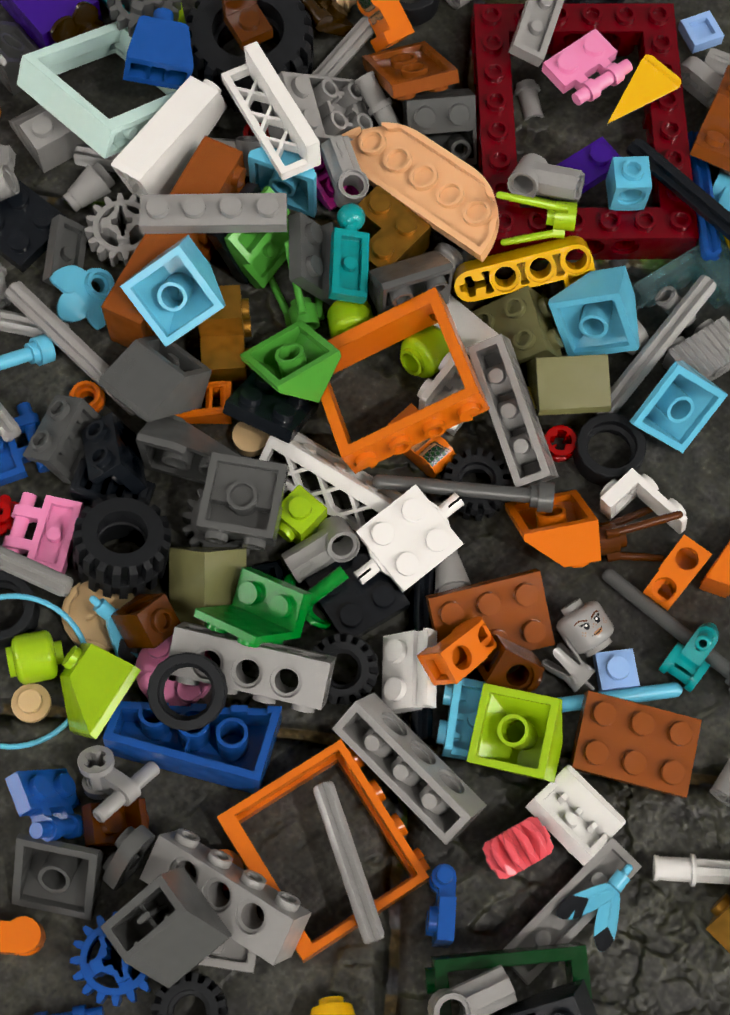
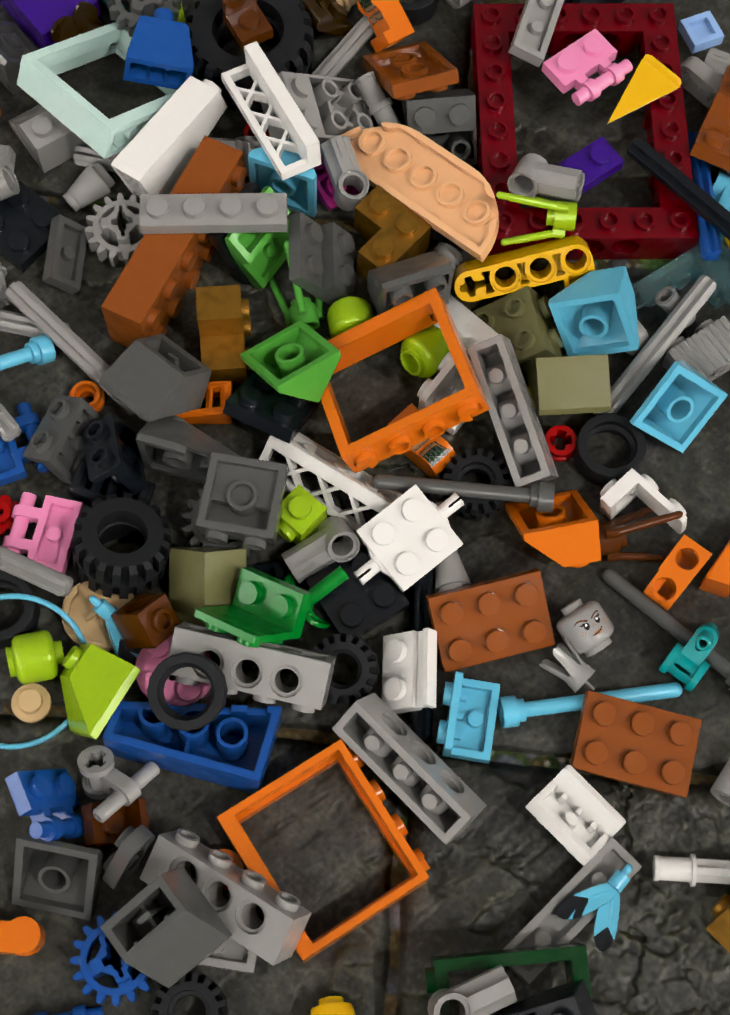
(79, 297): medium azure plate -> none
(175, 291): medium azure slope -> none
(248, 439): tan tile -> none
(348, 862): light grey axle -> none
(349, 256): teal plate -> none
(441, 916): blue plate -> none
(458, 652): orange leg -> none
(507, 655): reddish brown brick -> none
(517, 732): lime slope -> none
(518, 847): coral gear -> none
(529, 100): light grey pin -> none
(616, 670): light blue plate -> none
(628, 183): medium azure brick -> none

